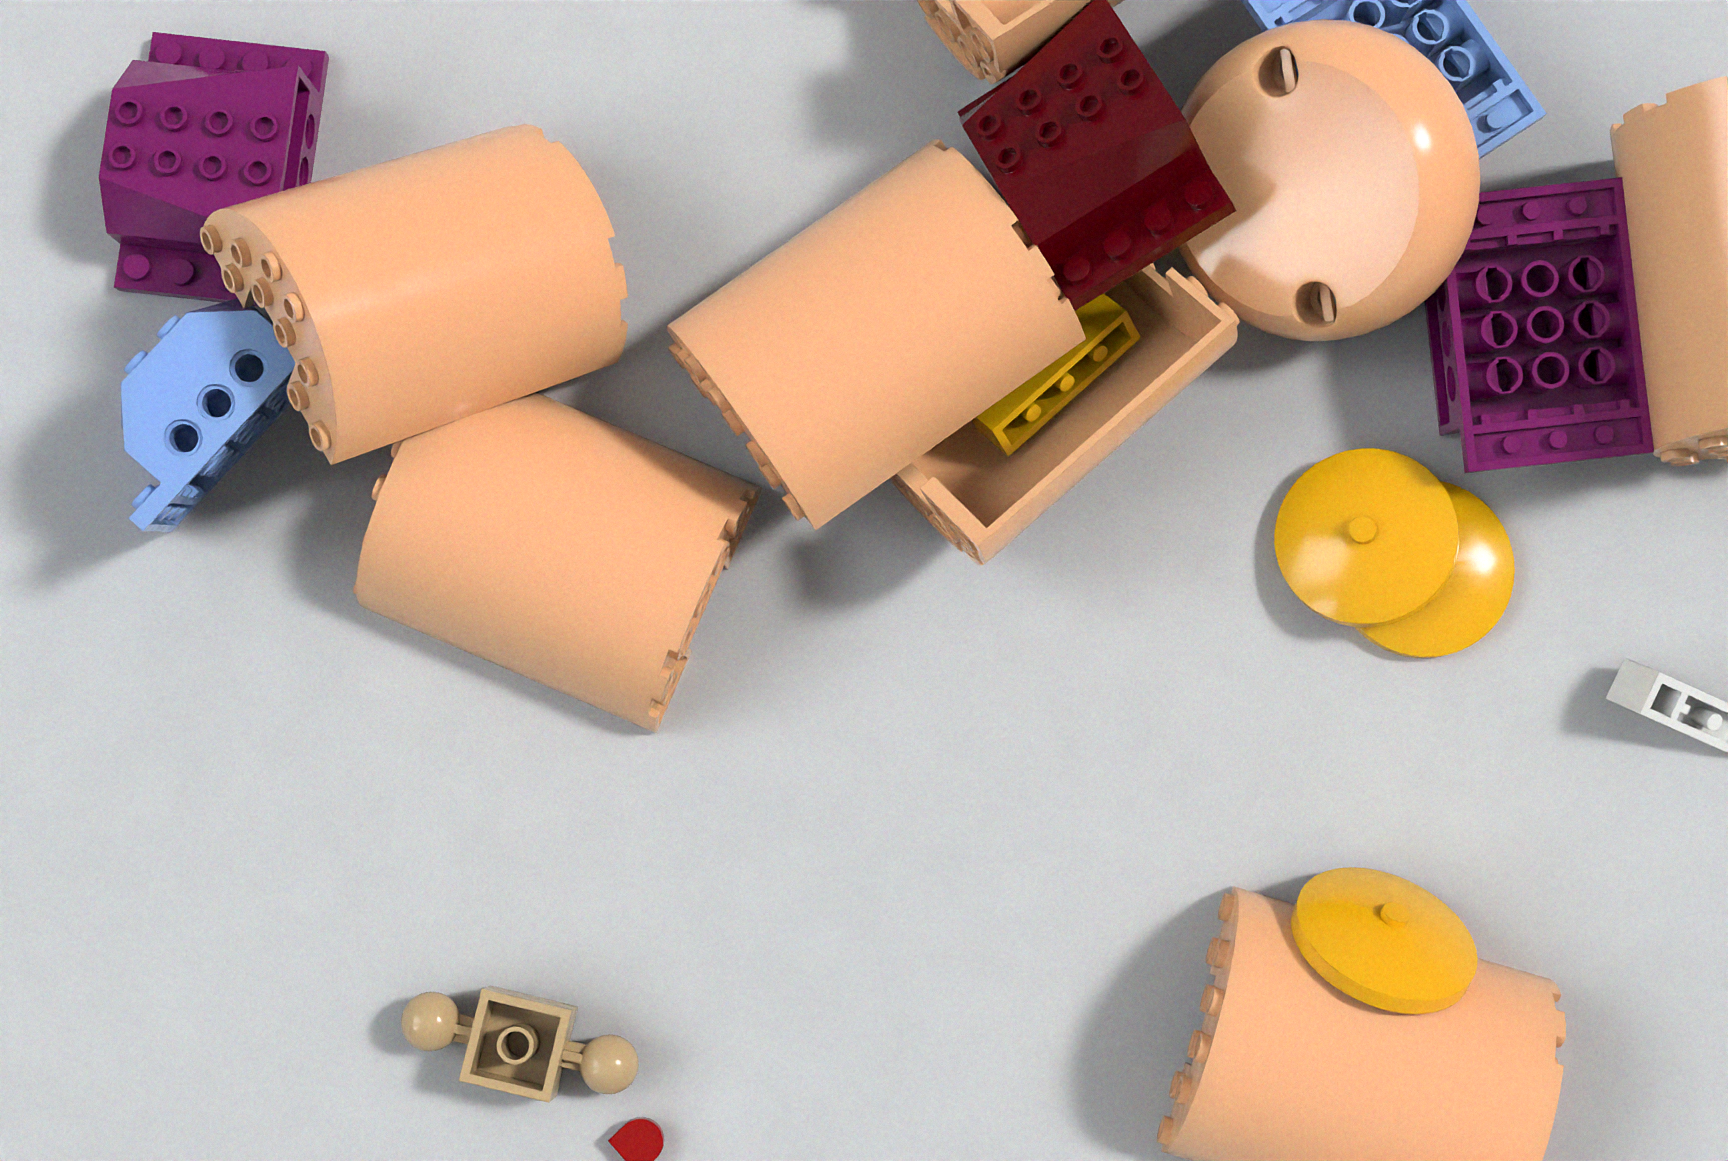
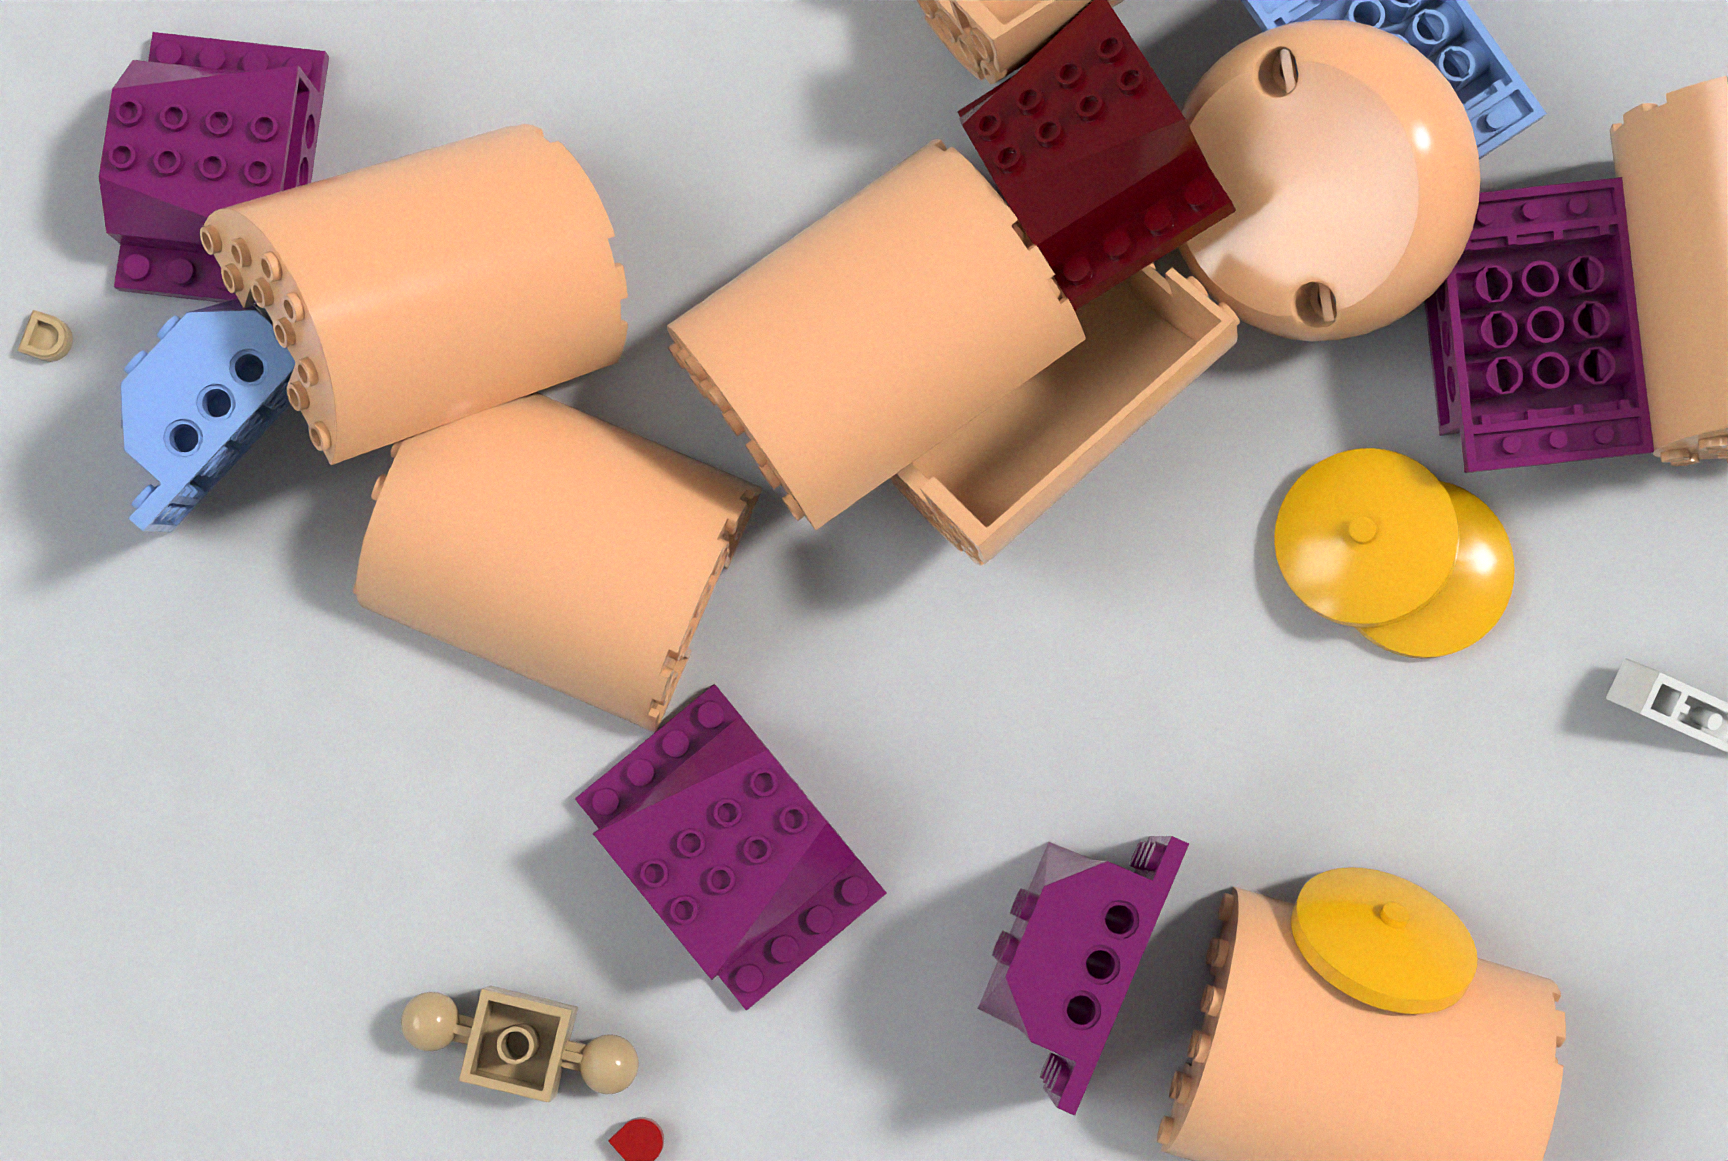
(46, 338): none -> tan tile
(728, 848): none -> magenta wedge
(1032, 404): yellow brick -> none
(1076, 955): none -> magenta wedge

